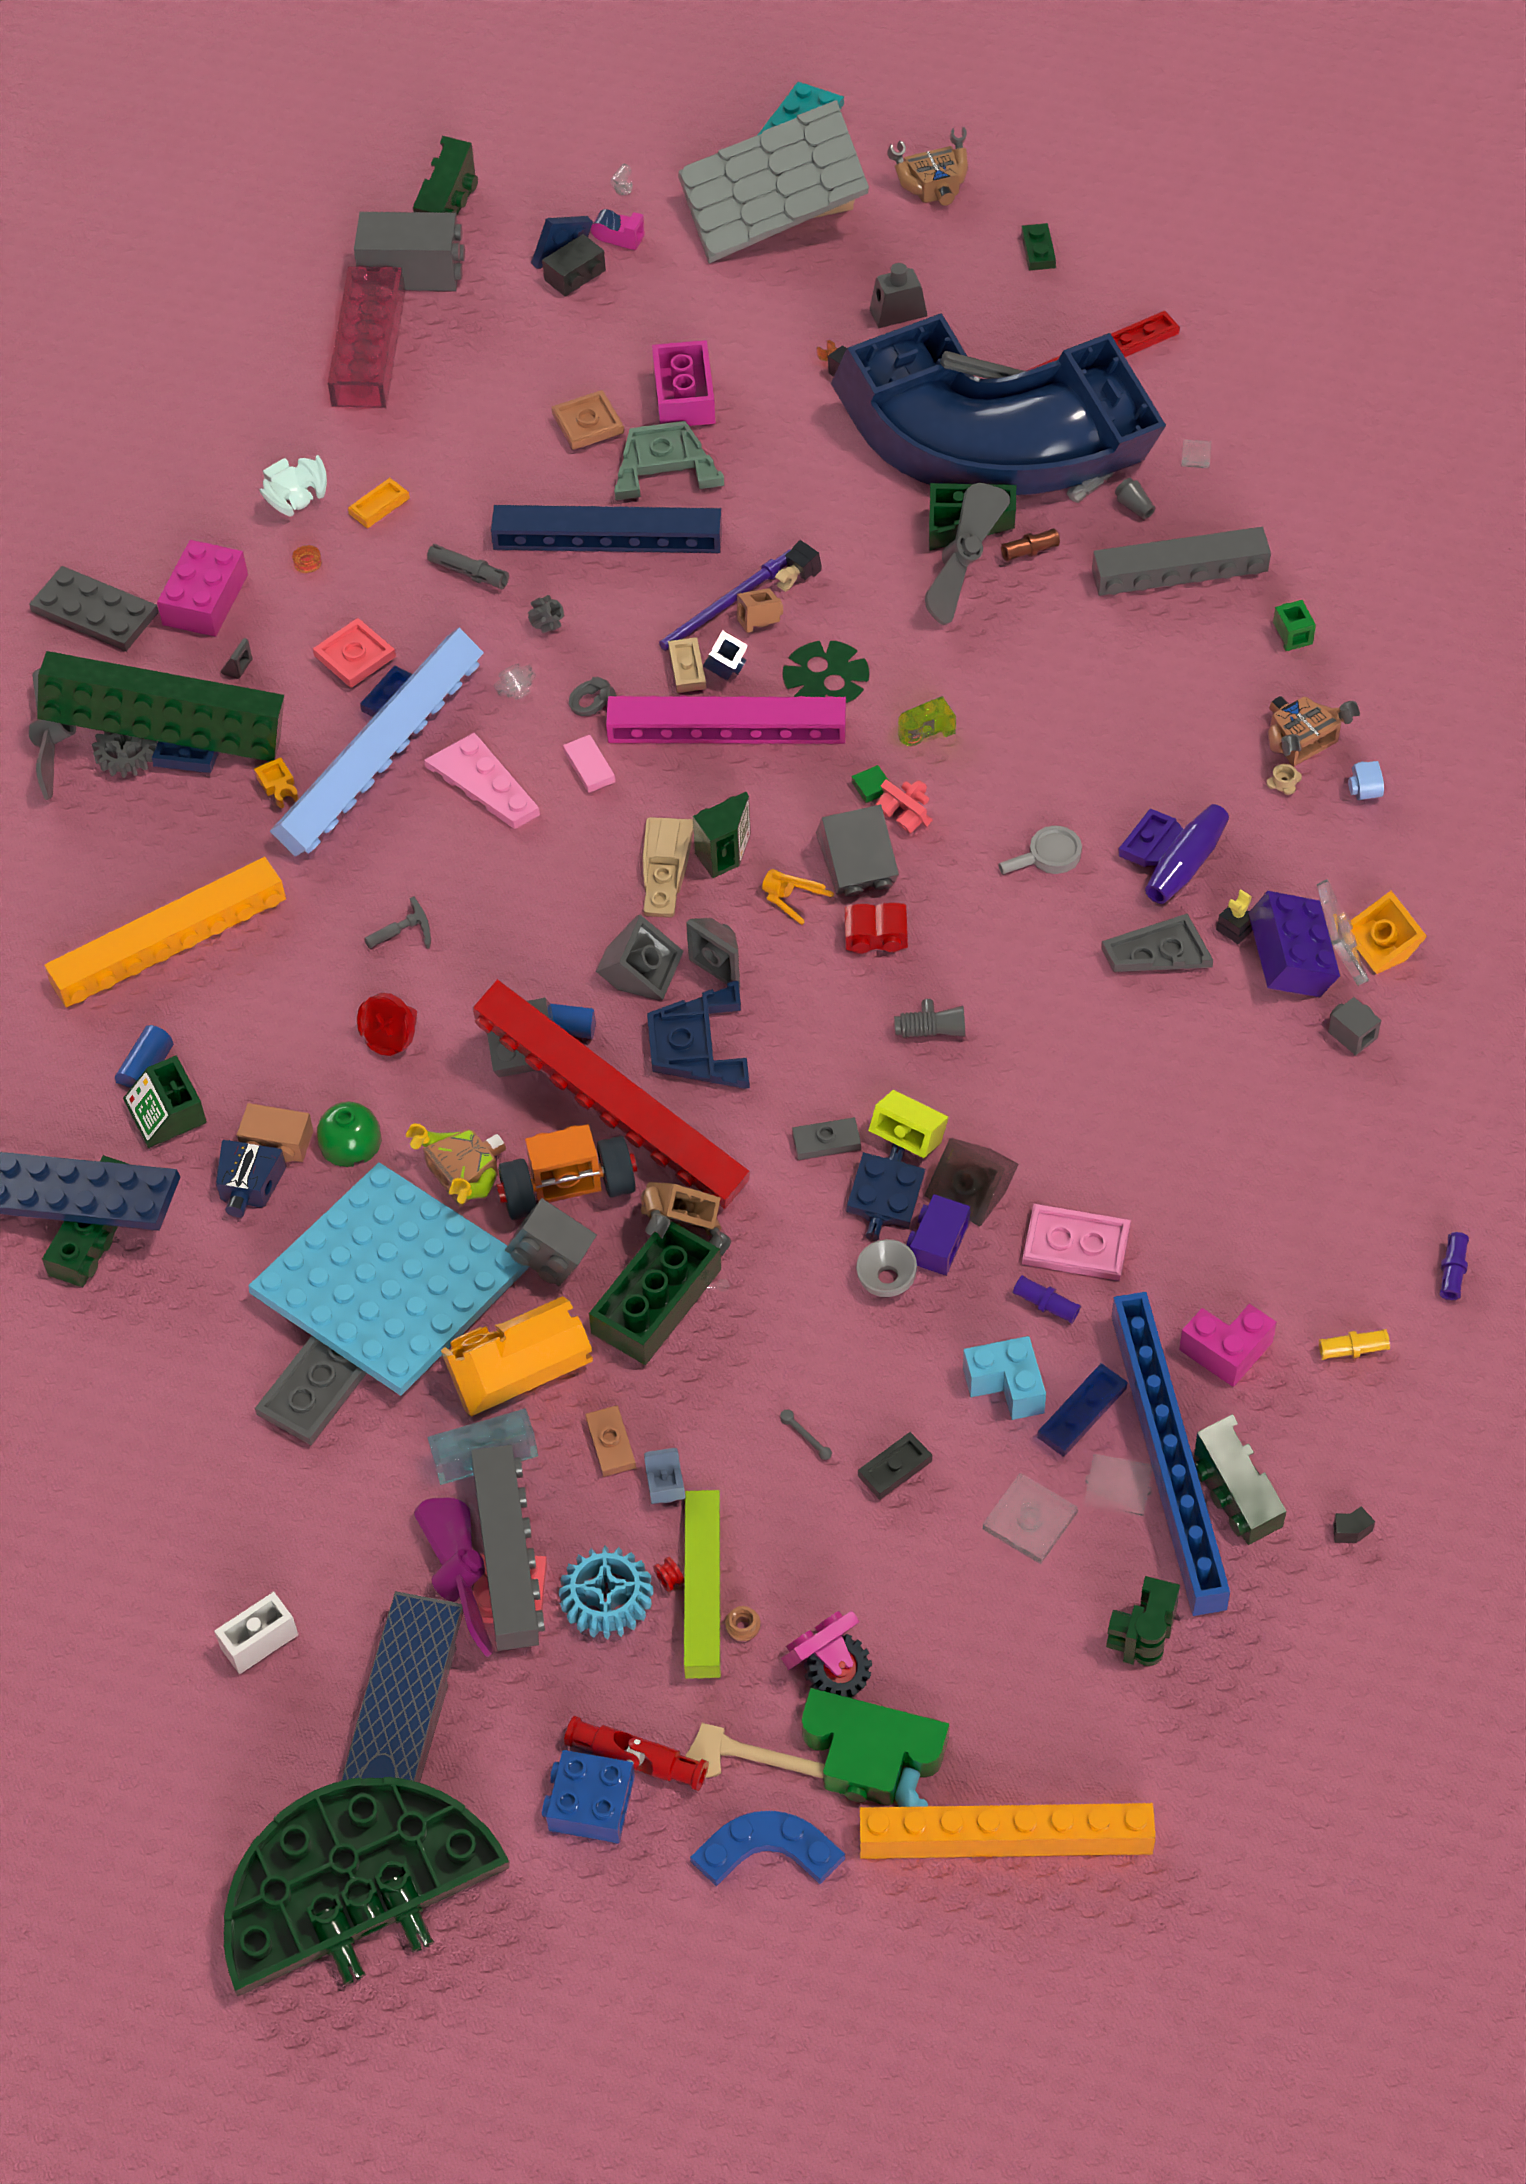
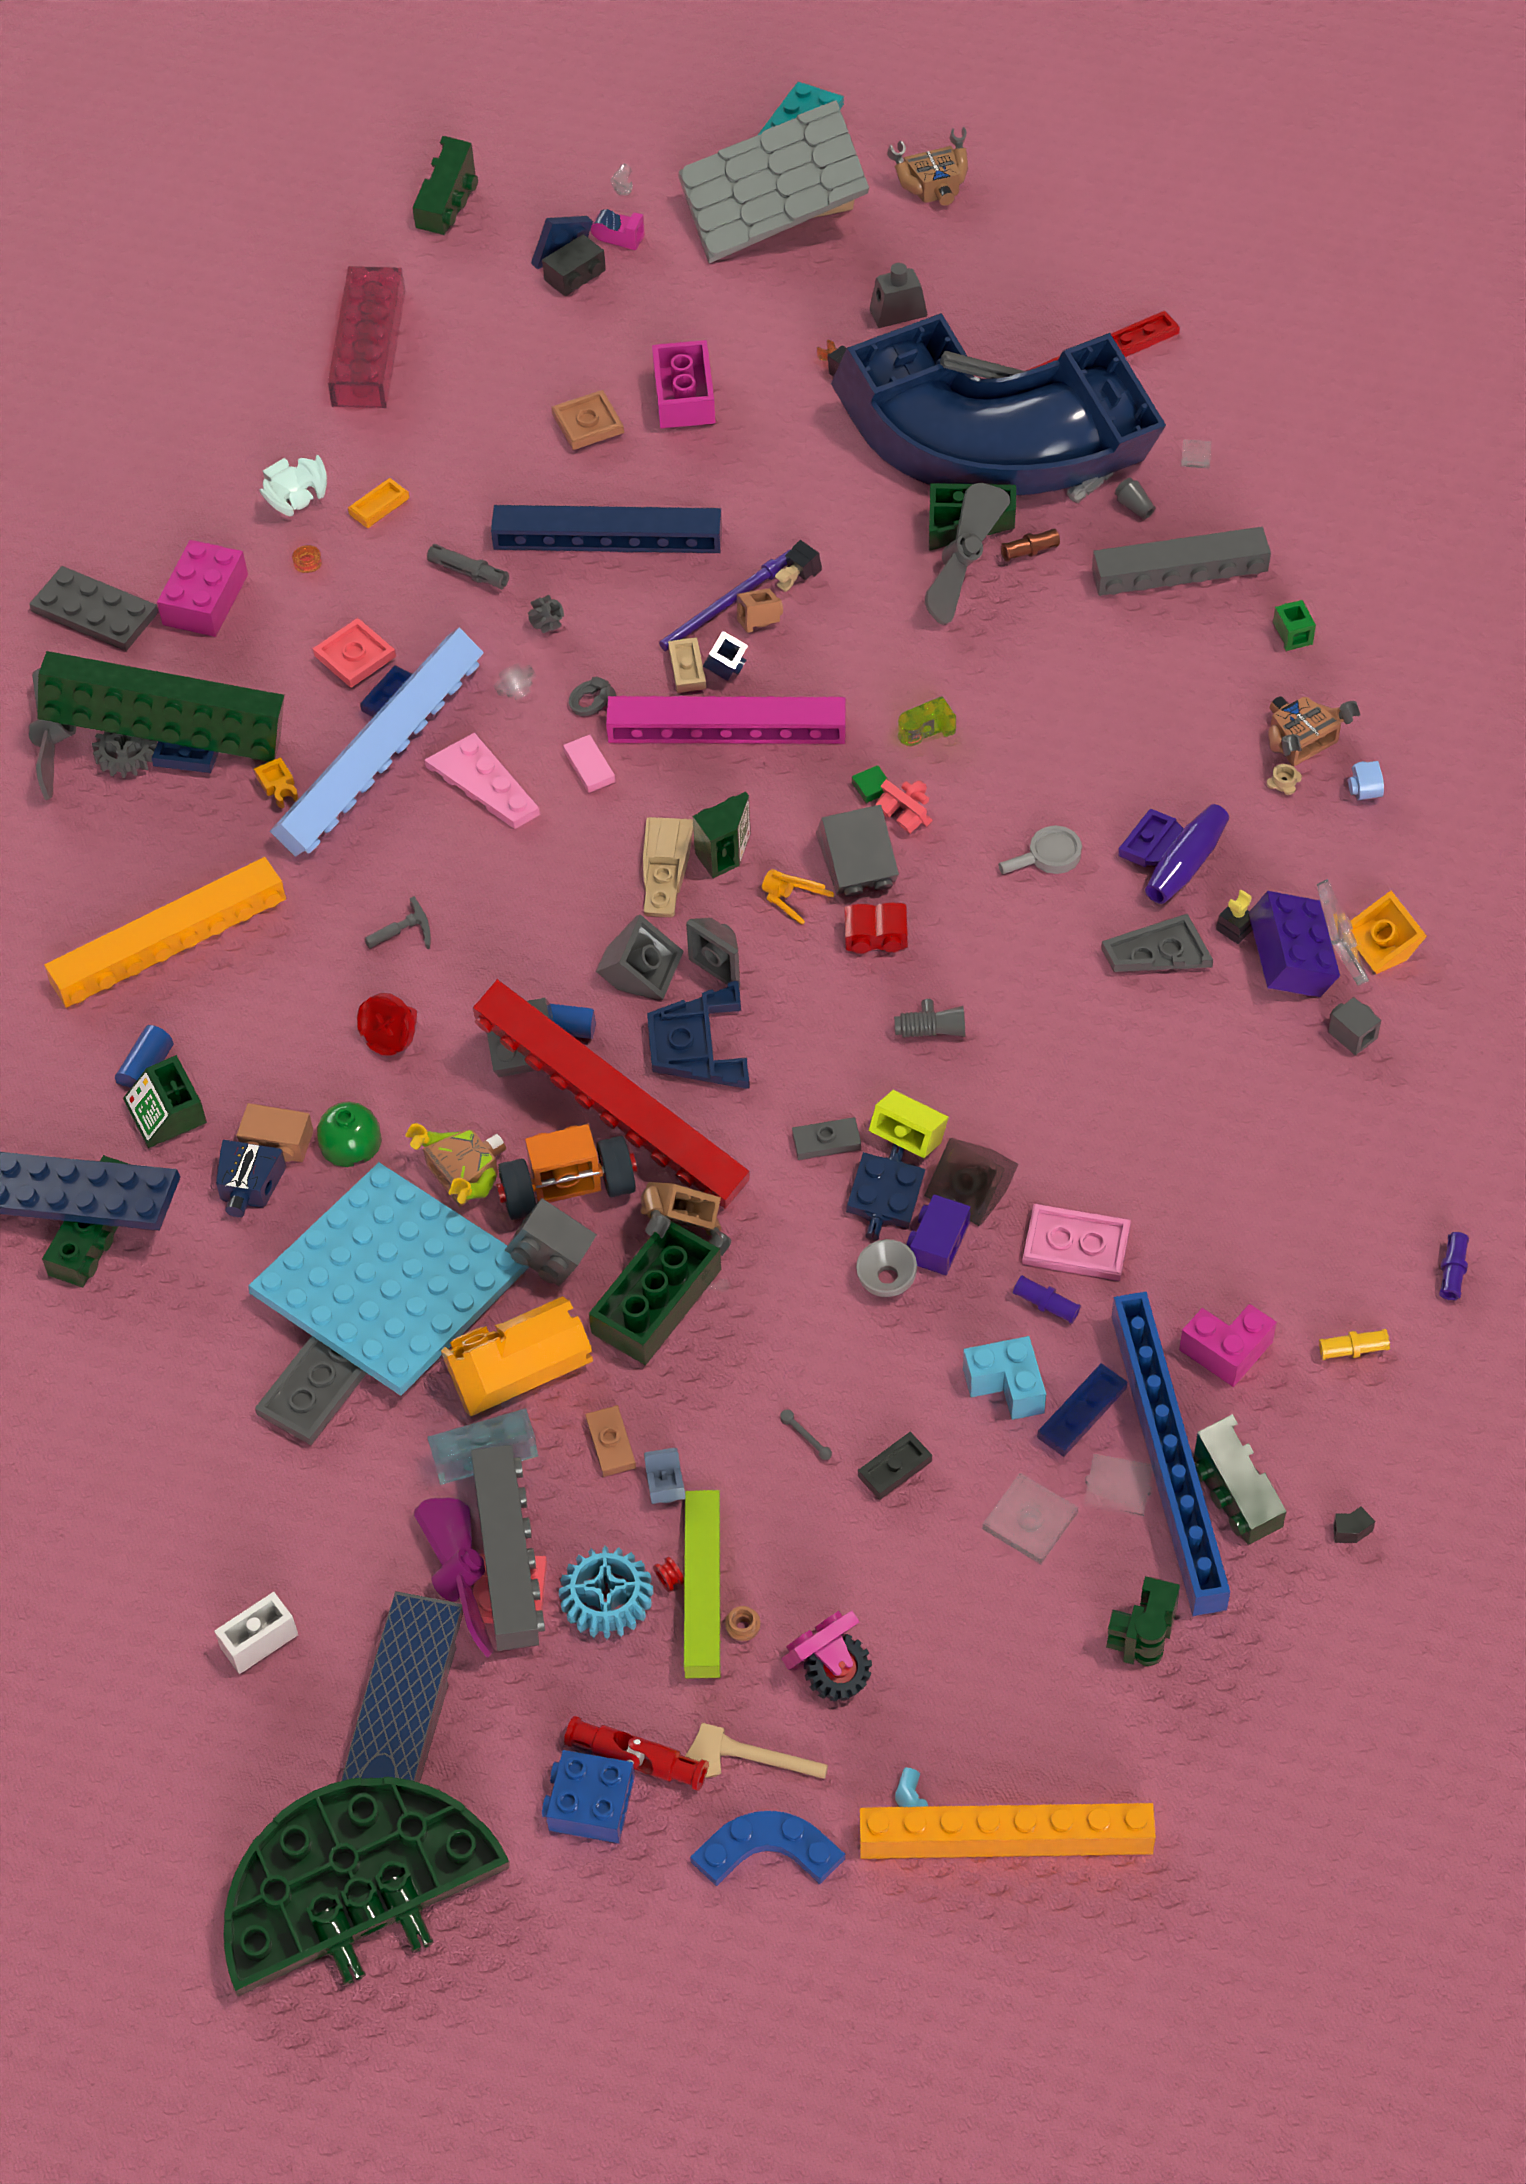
(238, 660): dark grey slope -> none
(418, 242): dark grey brick -> none
(662, 450): sand green wing -> none
(837, 658): dark green piece -> none
(870, 1745): green brick -> none
(1038, 246): dark green plate -> none

